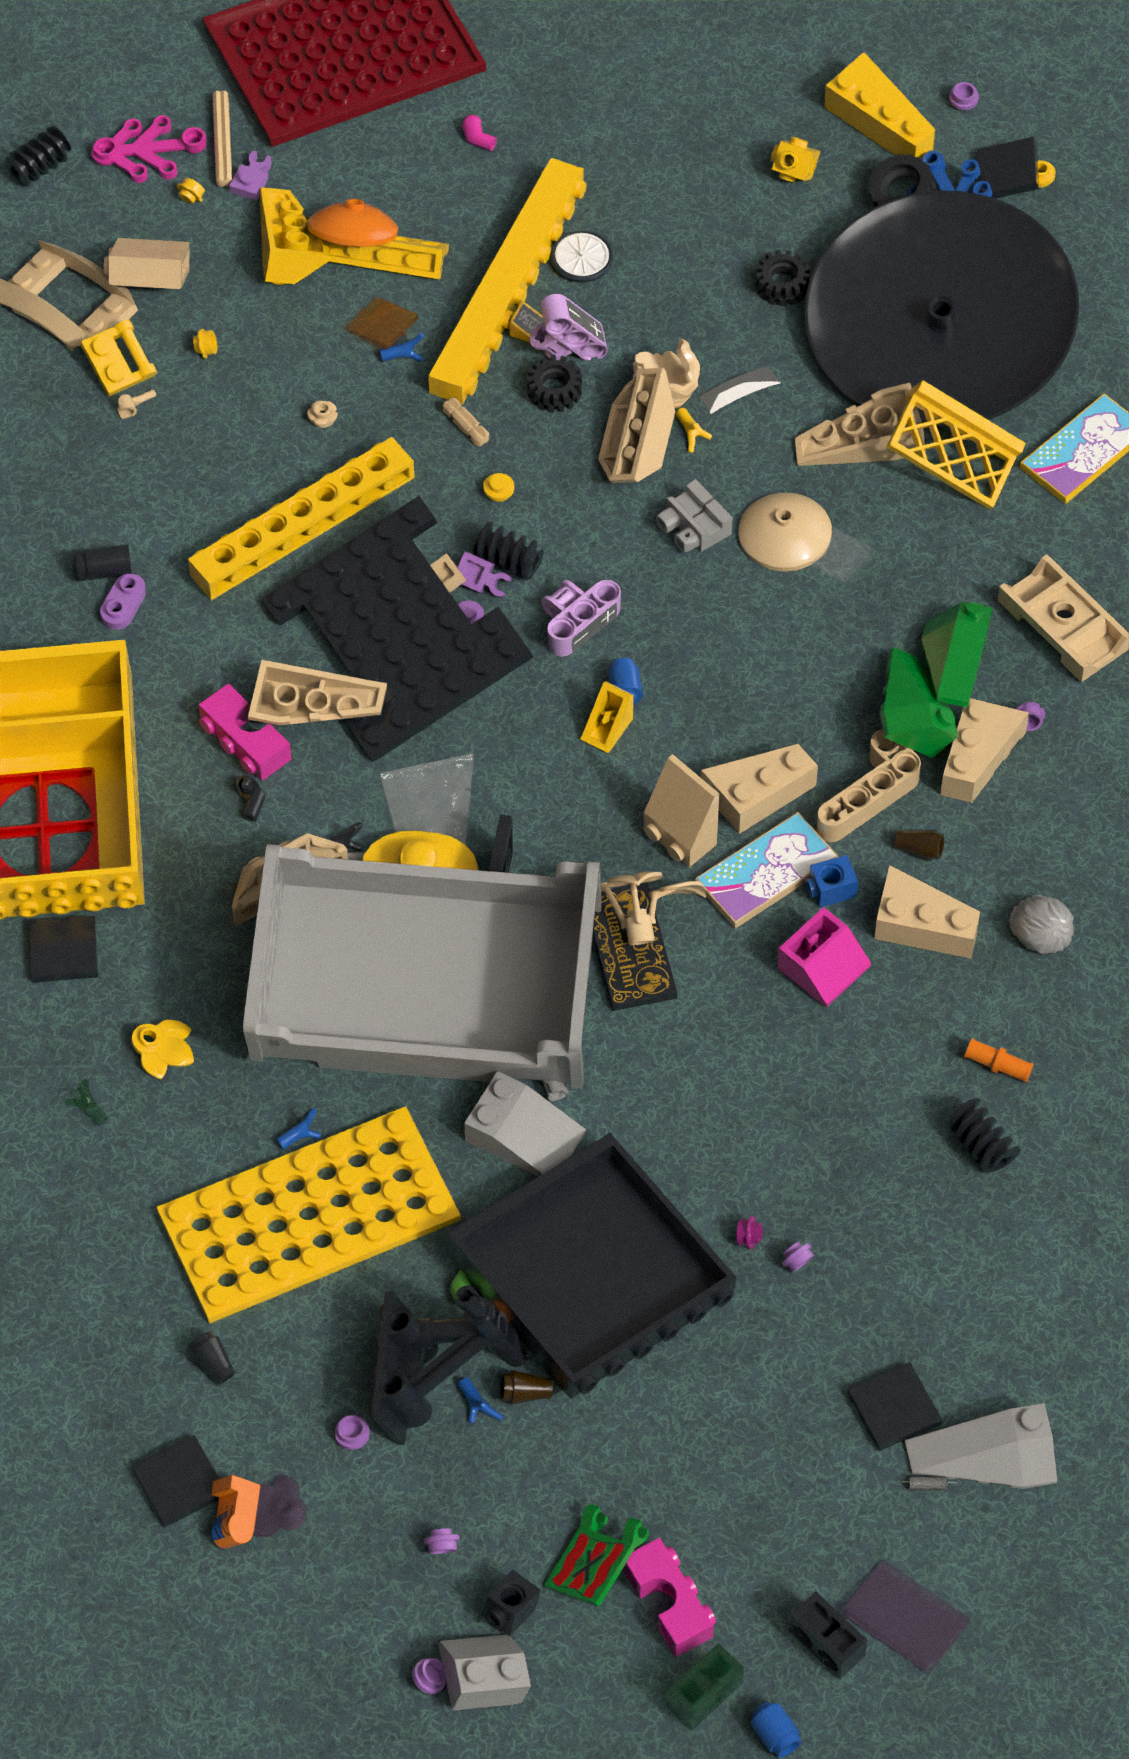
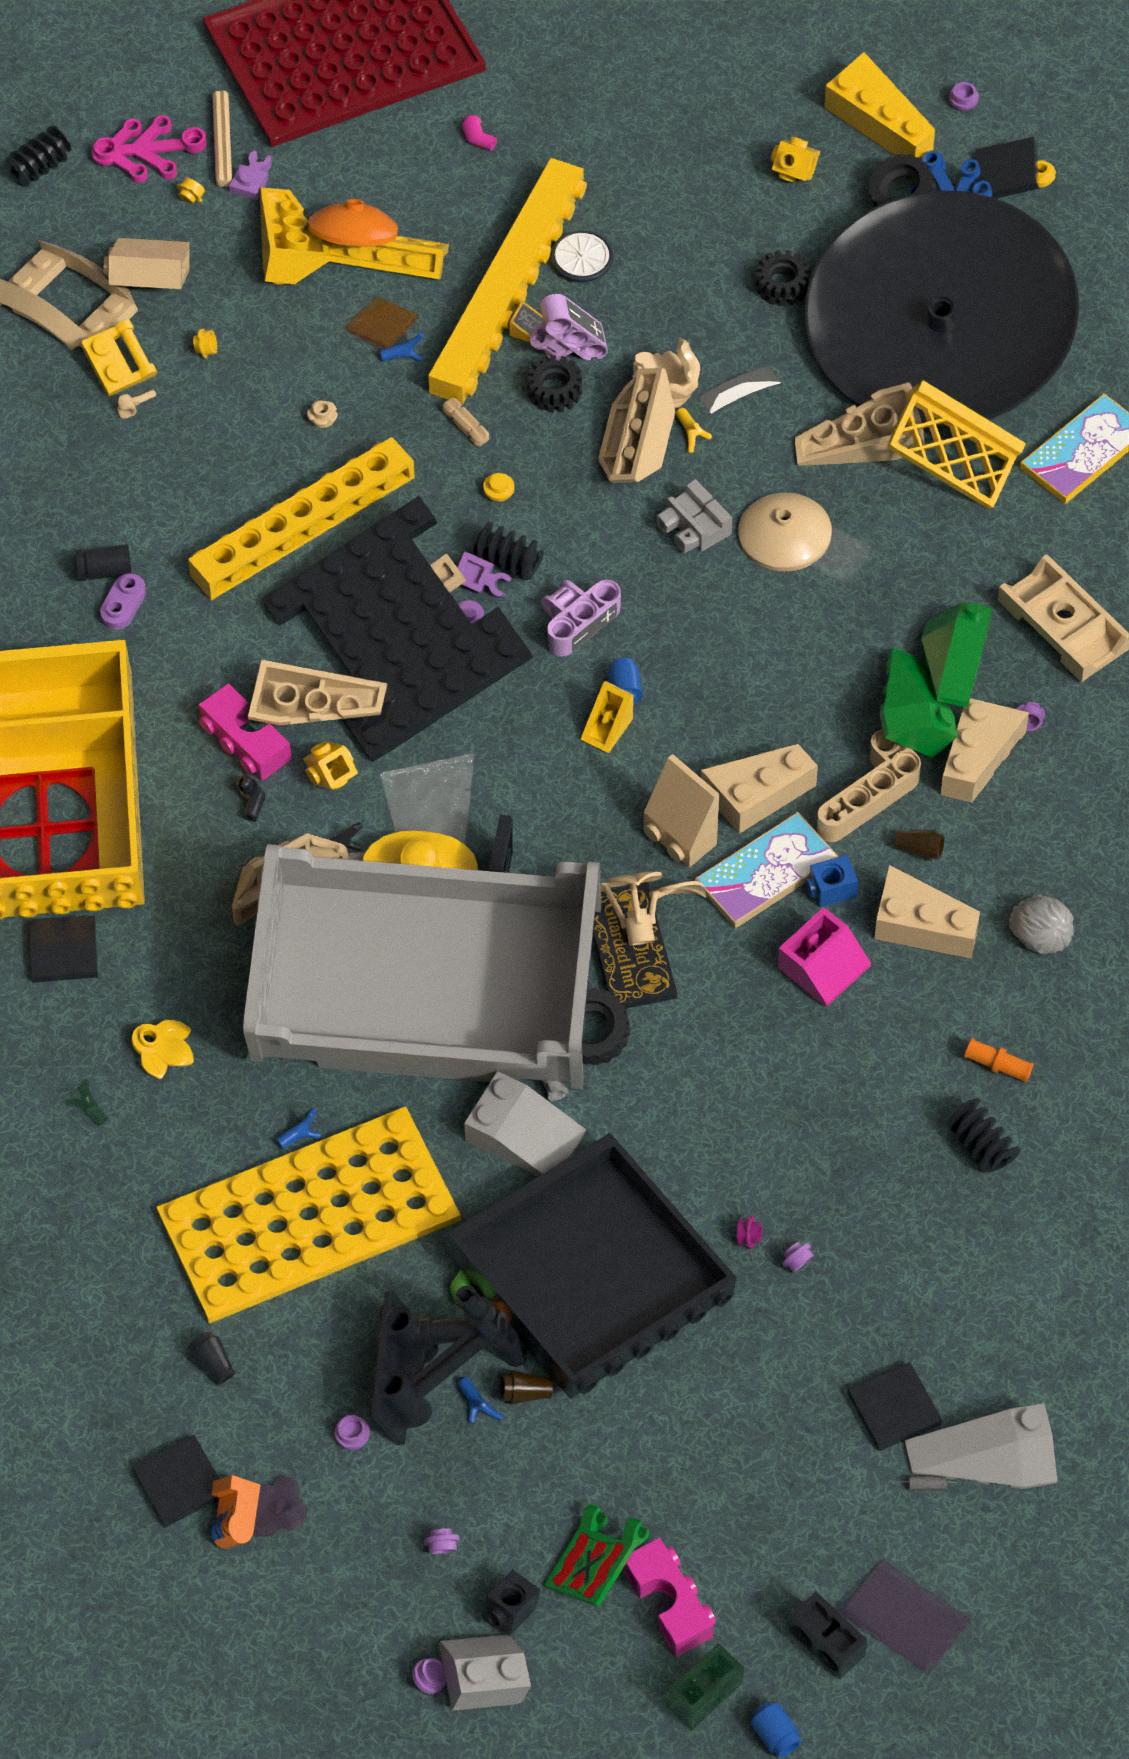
(338, 768): none -> yellow brick
(618, 1032): none -> black tyre

